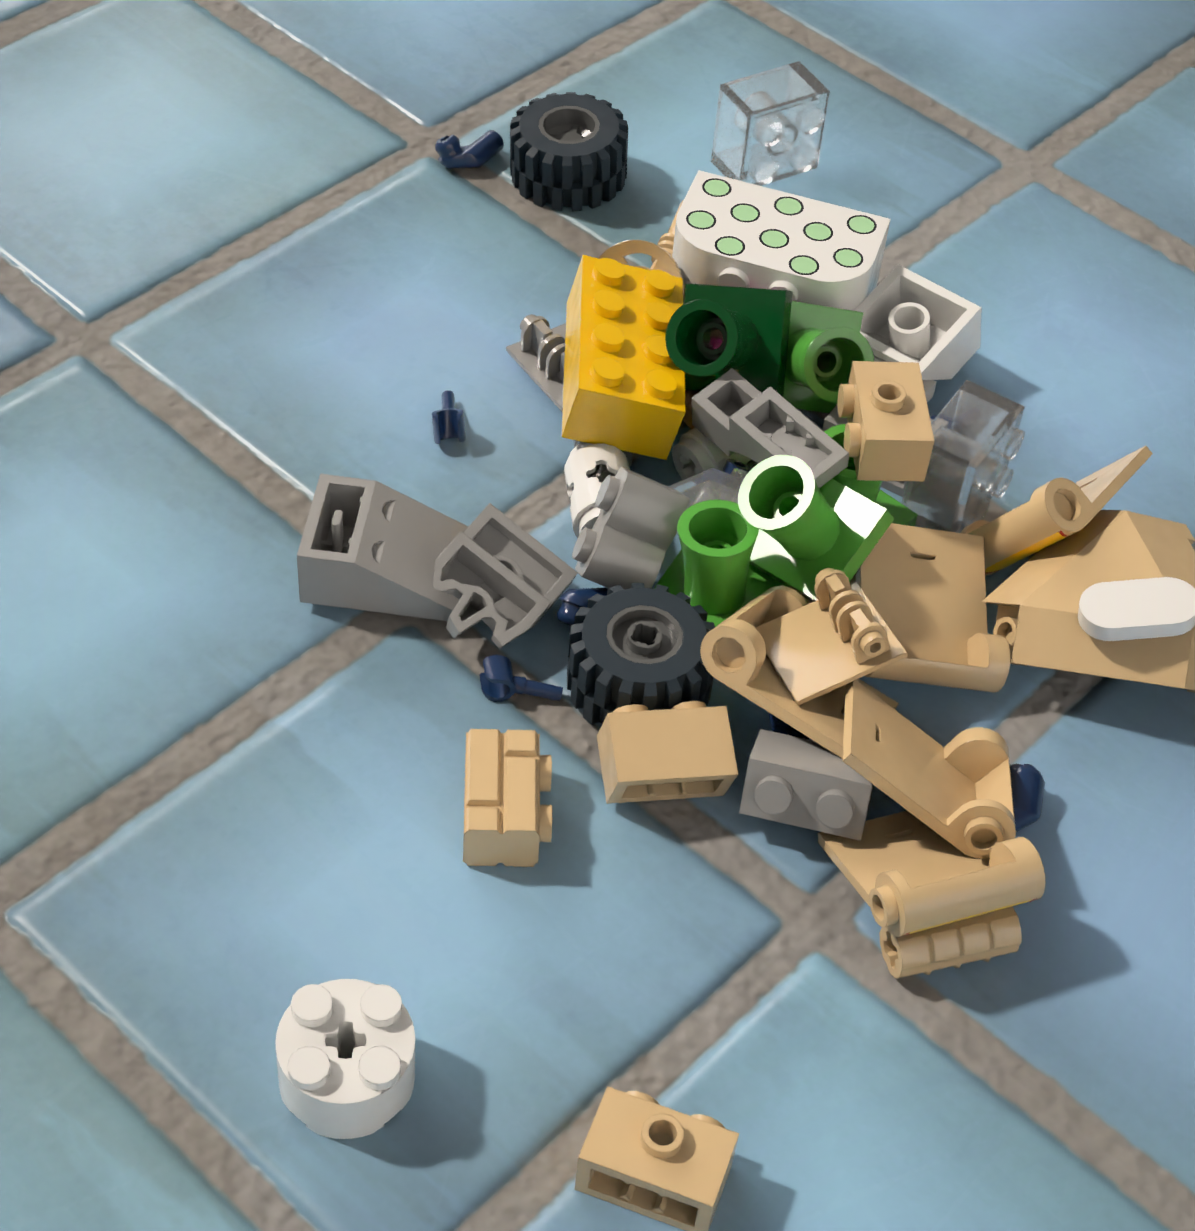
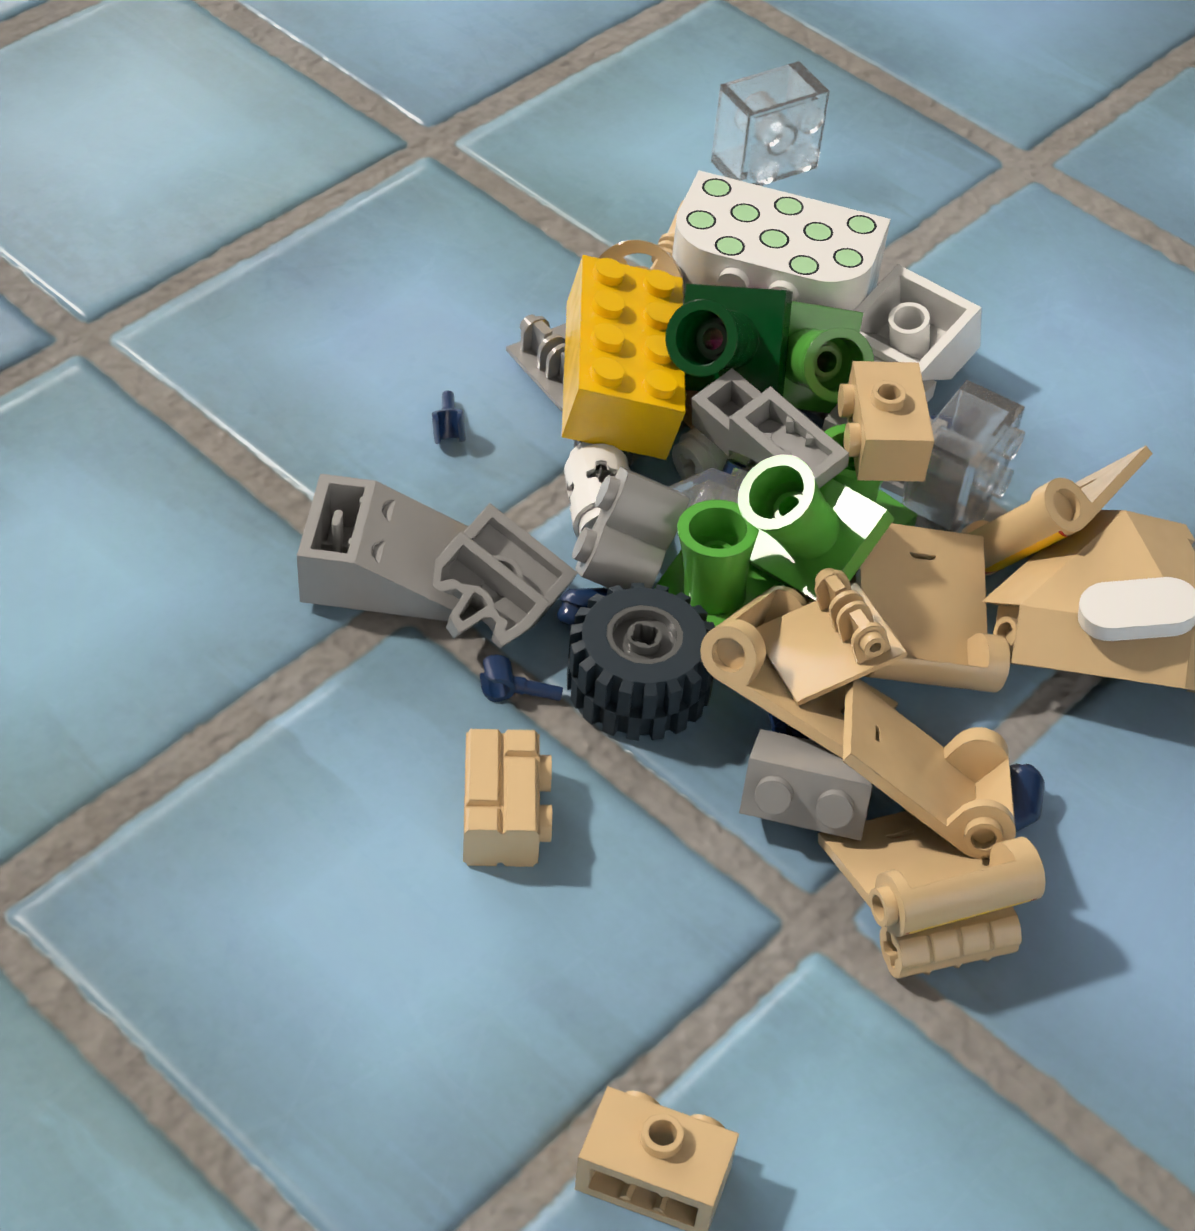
(345, 1057): white brick -> none
(468, 156): dark blue arm -> none
(568, 151): black wheel -> none
(666, 753): tan brick -> none

